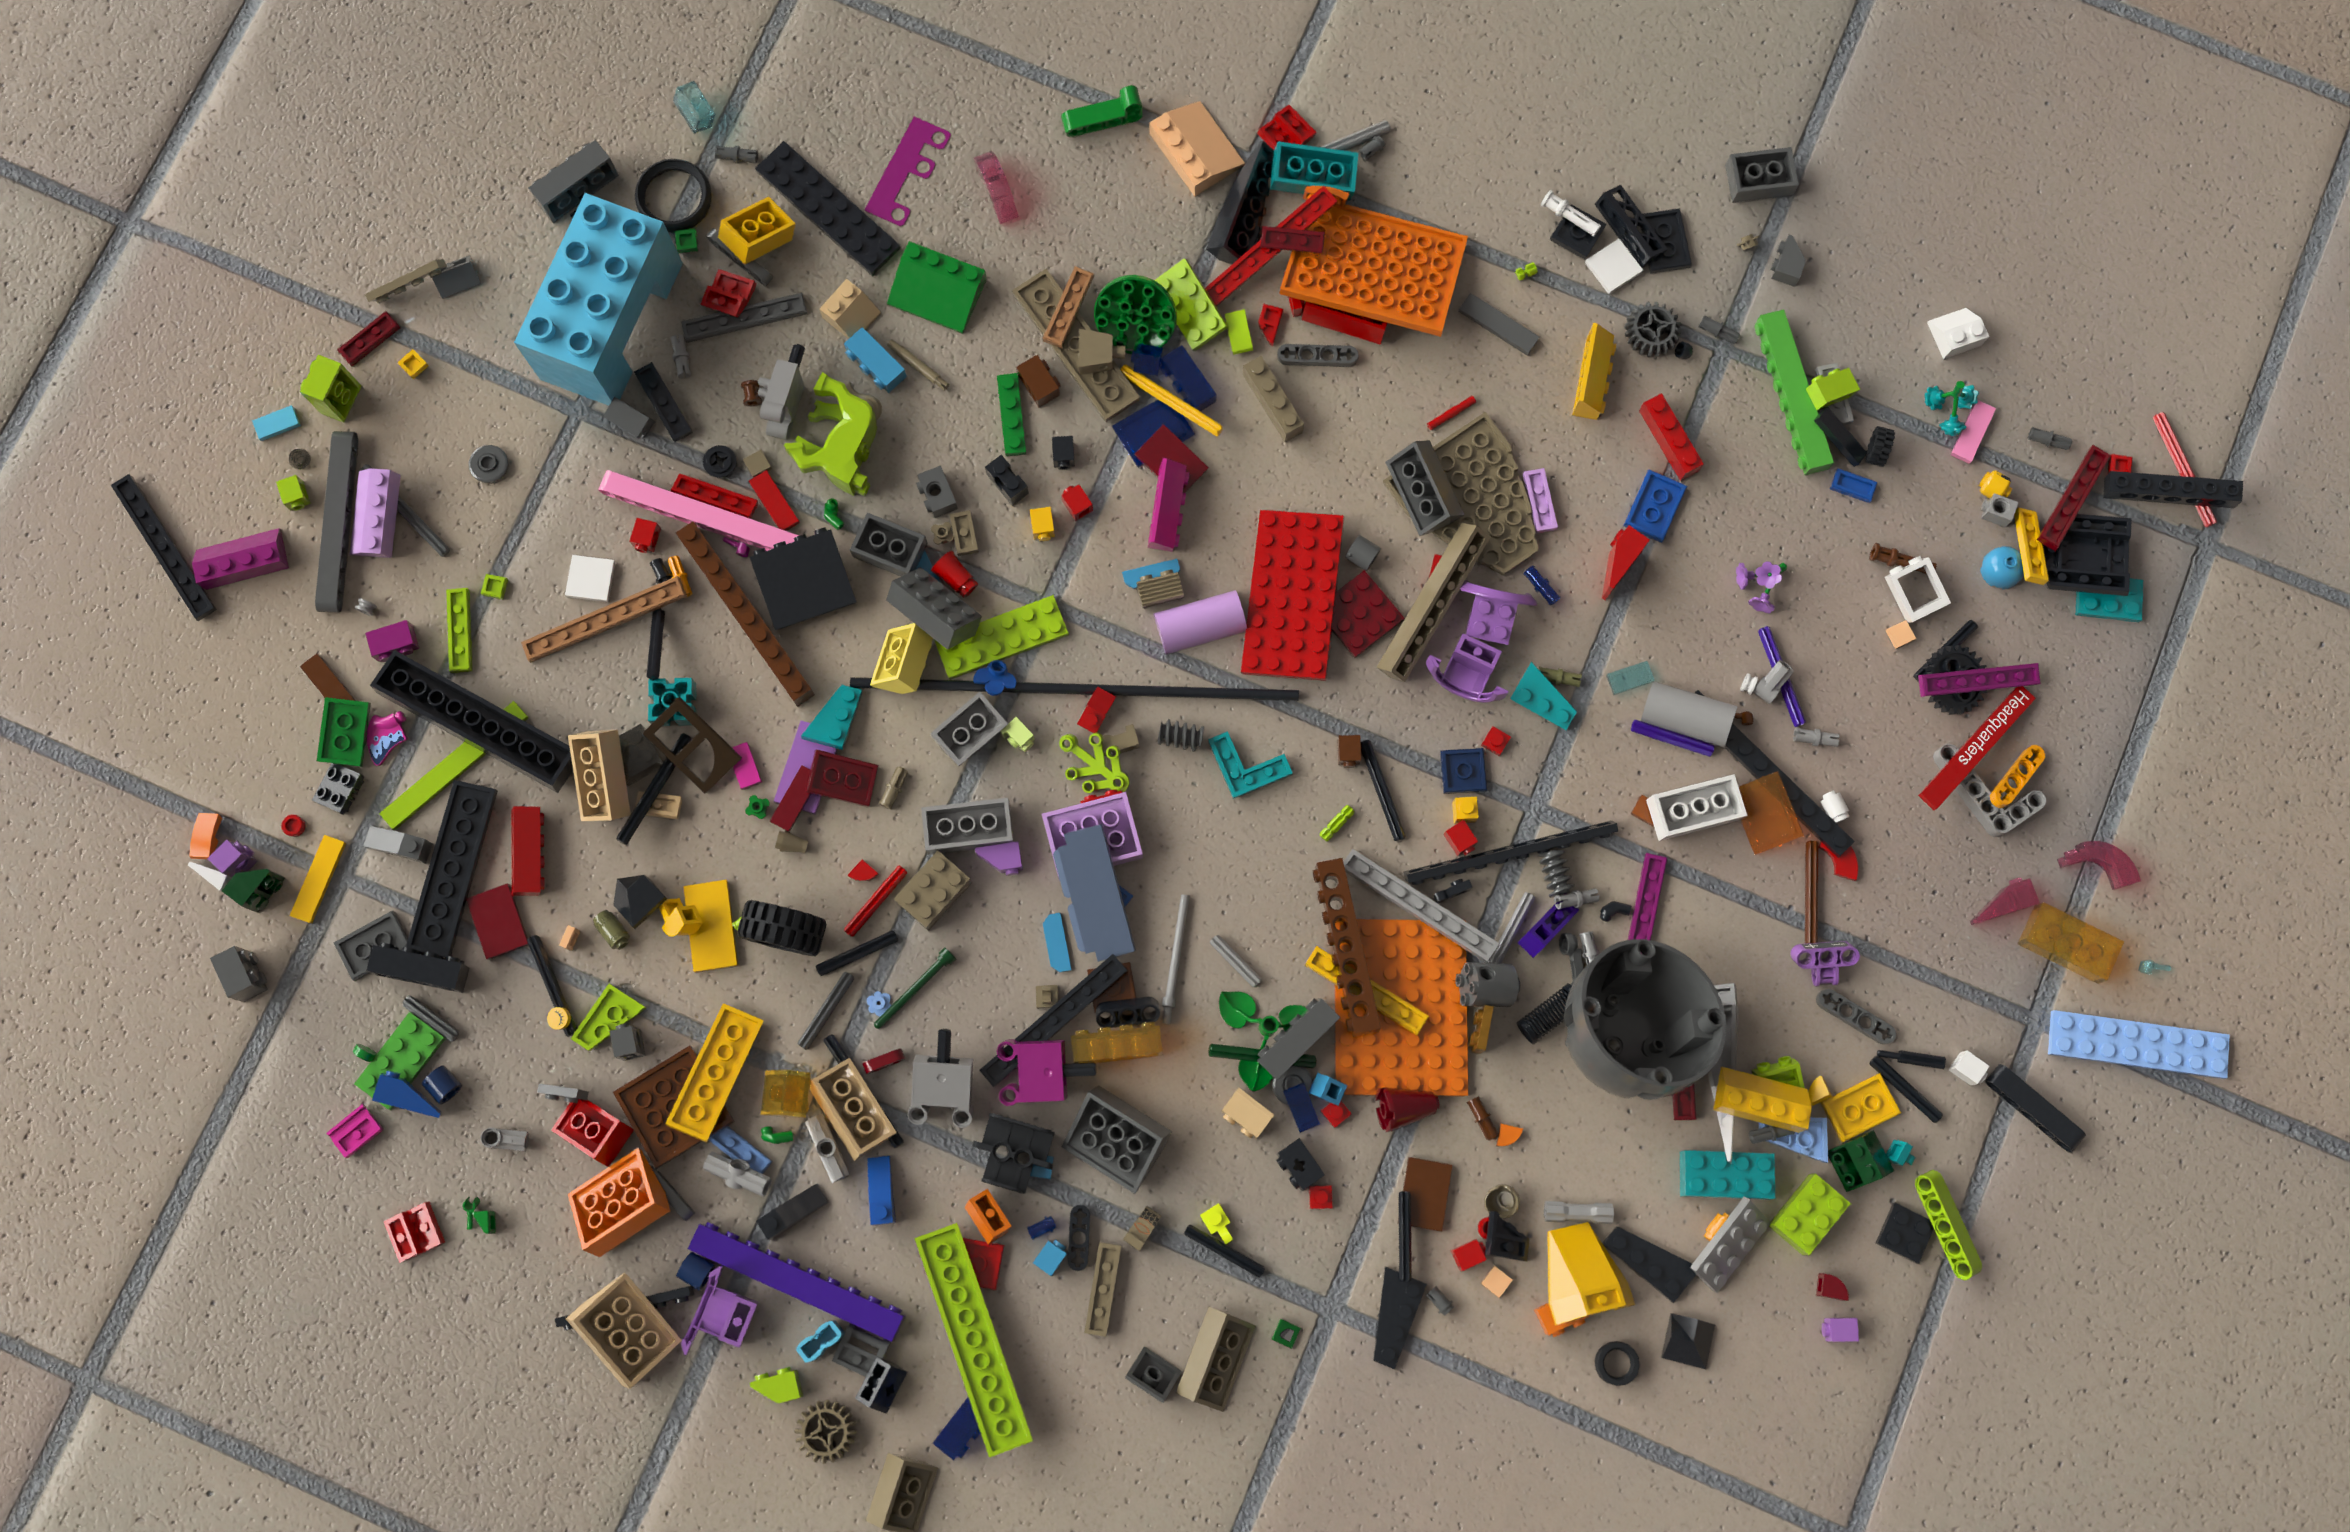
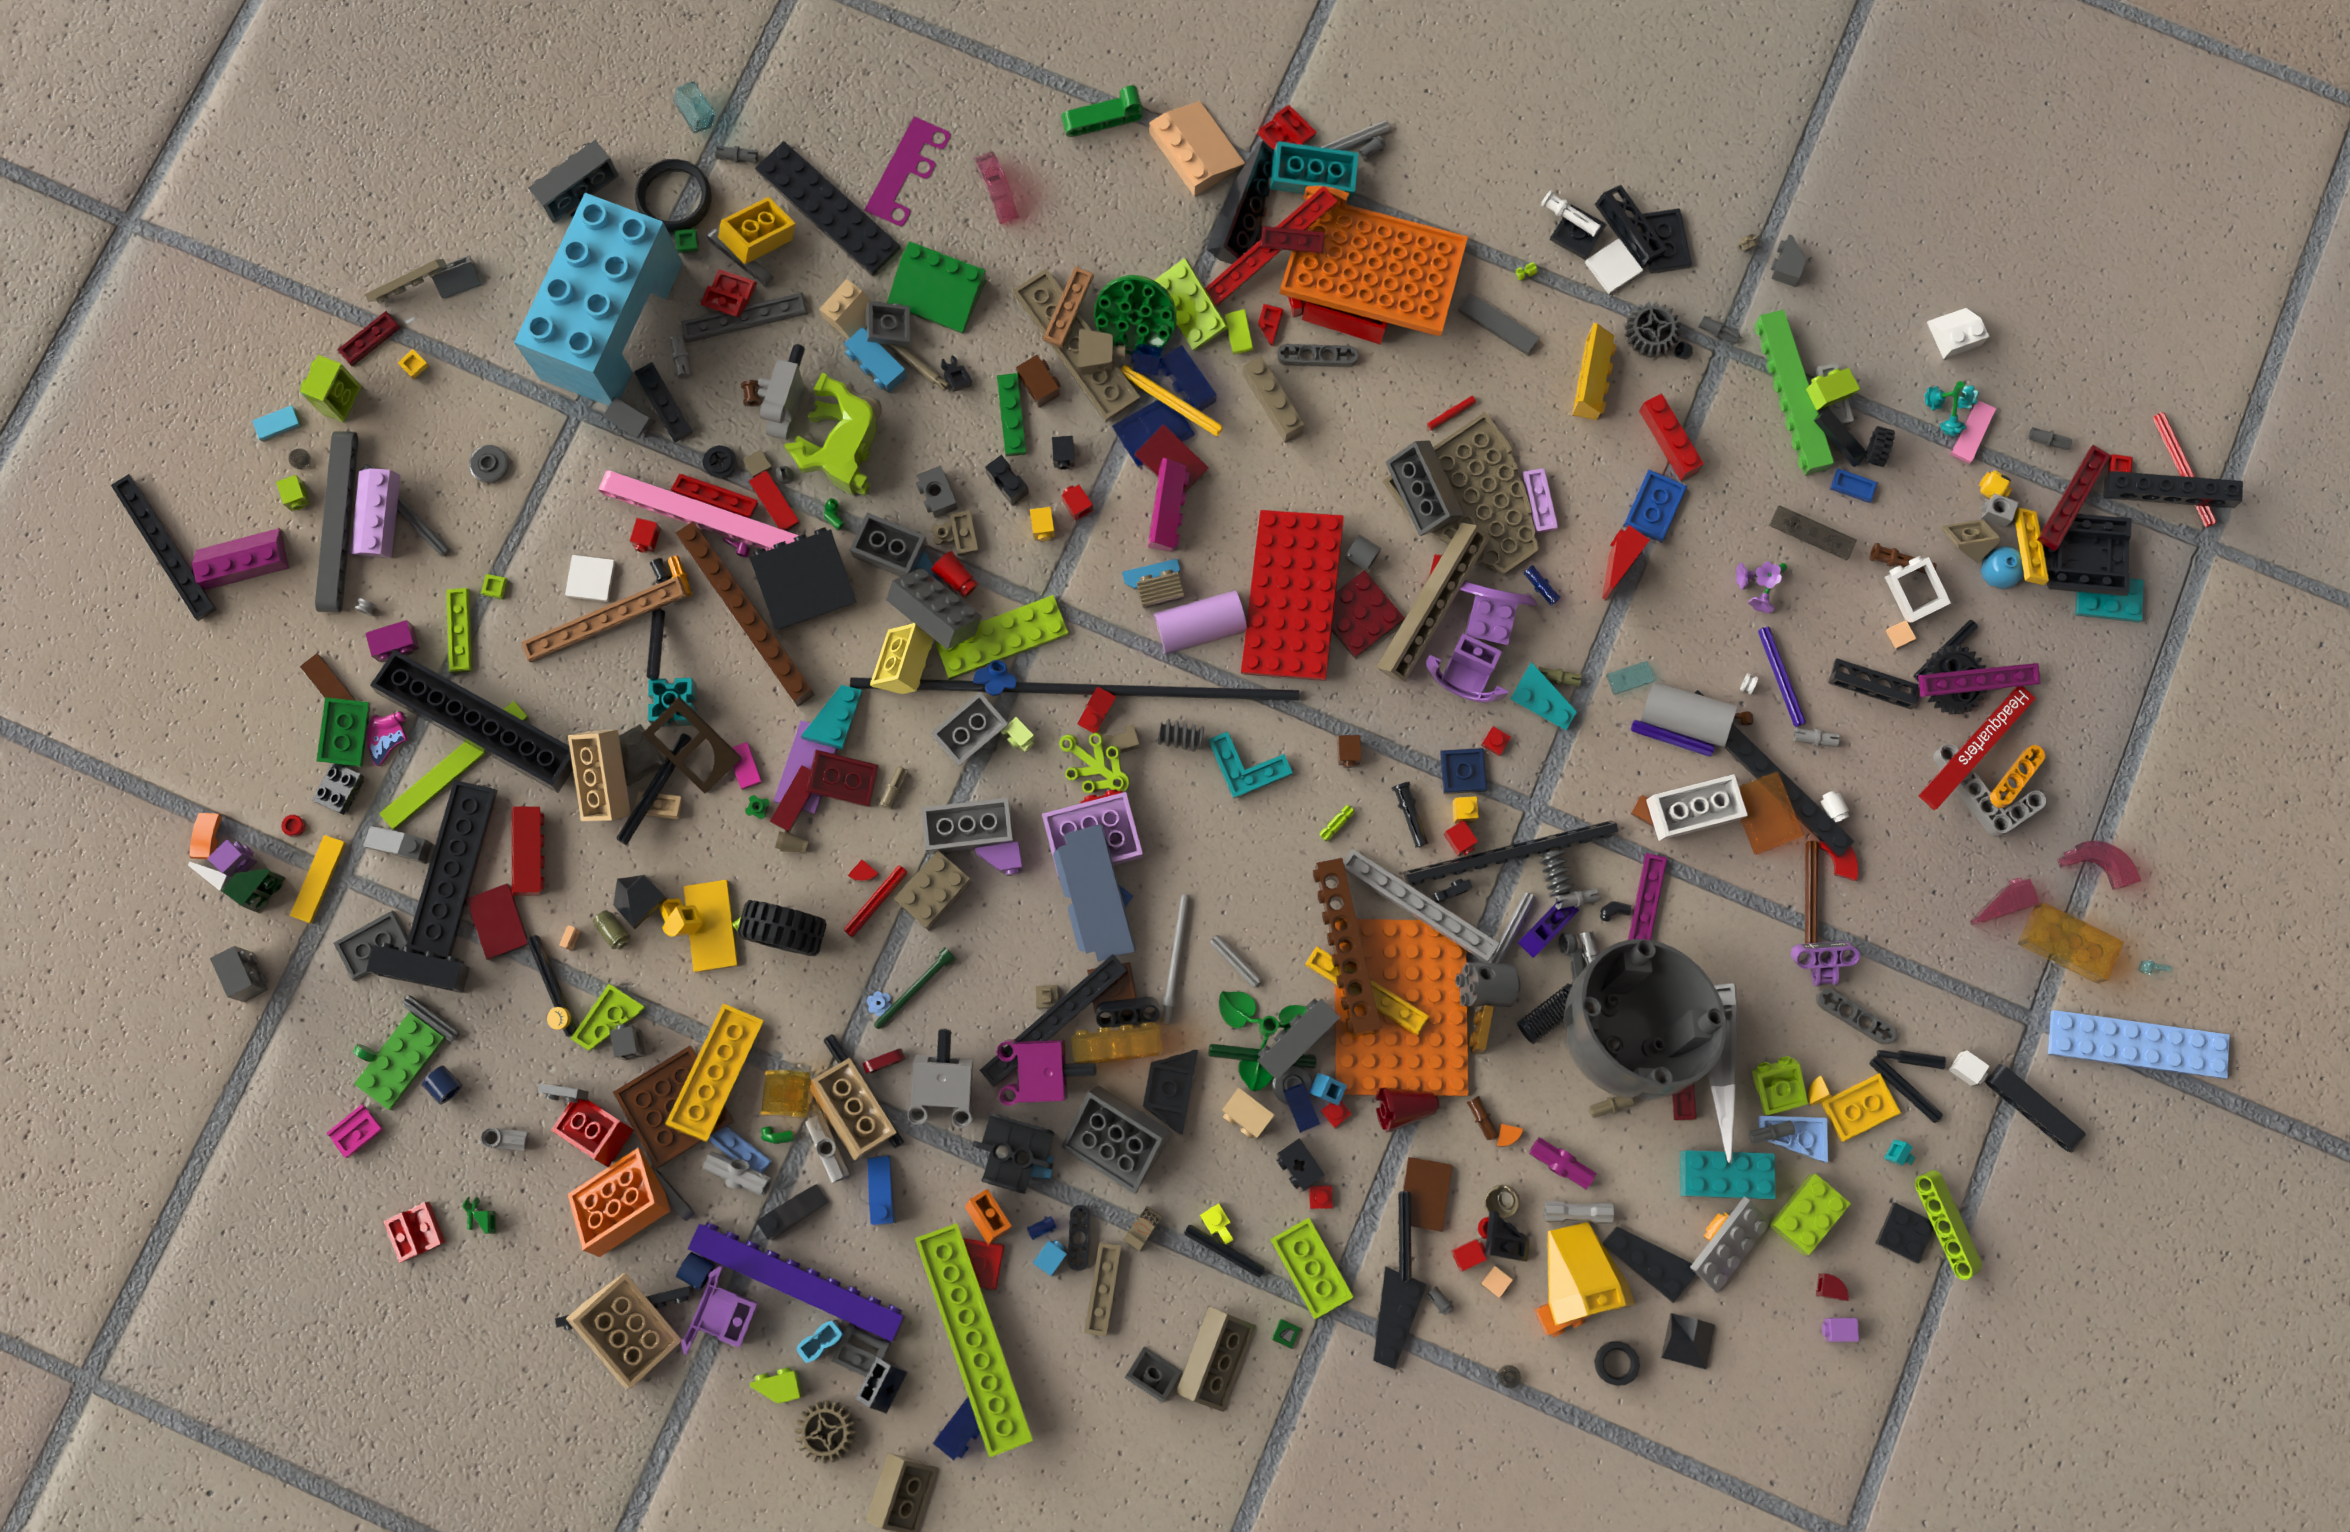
(401, 1094): blue slope -> none
(789, 473): none -> dark grey hinge
(825, 1010): dark grey axle -> none
(857, 953): black axle -> none
(887, 323): none -> dark grey plate
(955, 376): none -> black plate
(1056, 943): dark azure piece -> none
(1170, 1089): none -> black wing
(1311, 1268): none -> lime plate
(1382, 791): black axle -> none
(1407, 804): none -> black pin
(1516, 1376): none -> clear smoke plate
(1562, 1163): none -> magenta piece
(1610, 1105): none -> dark tan axle
(1761, 174): dark grey brick -> none
(1762, 1100): yellow slope -> none
(1770, 685): light grey piece -> none
(1813, 532): none -> clear smoke hinge
(1860, 1161): dark green slope -> none
(1872, 688): none -> black fence
(1972, 538): none -> dark tan slope

